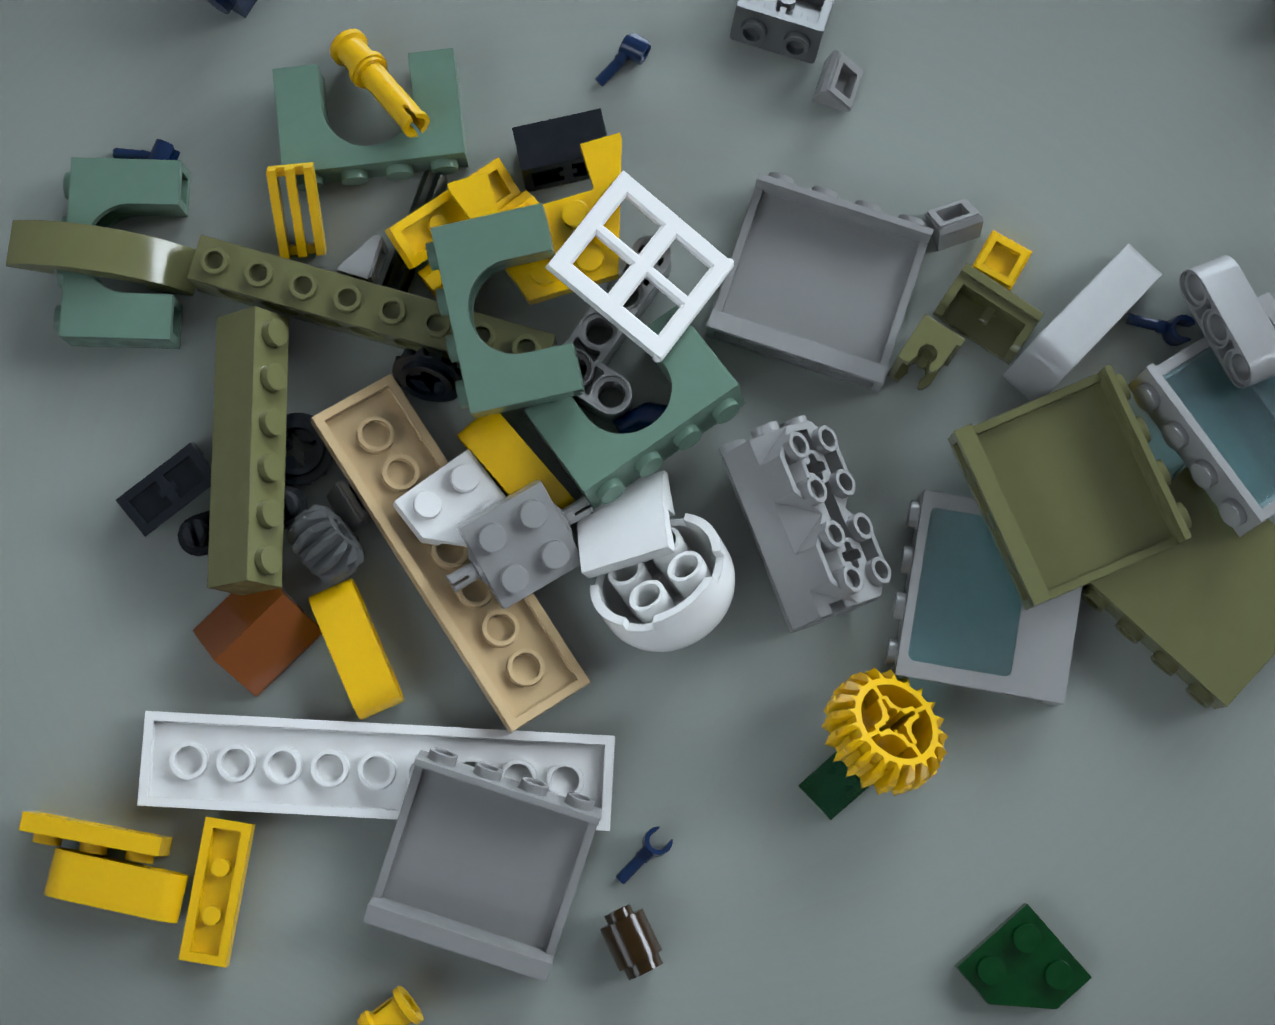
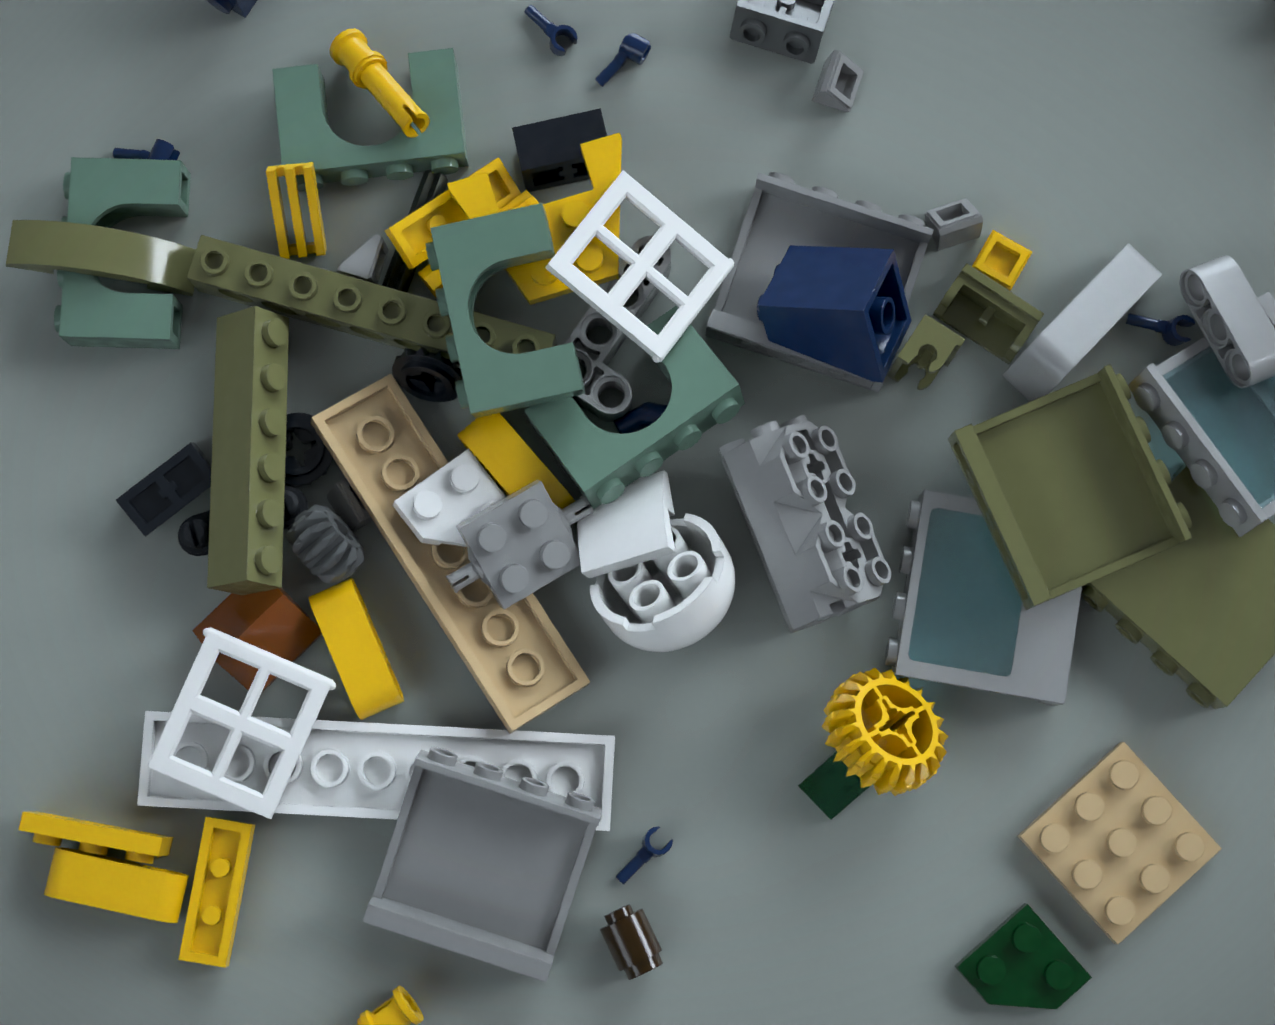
(240, 723): none -> white window
(551, 30): none -> dark blue hand
(838, 307): none -> dark blue slope
(1119, 842): none -> tan plate

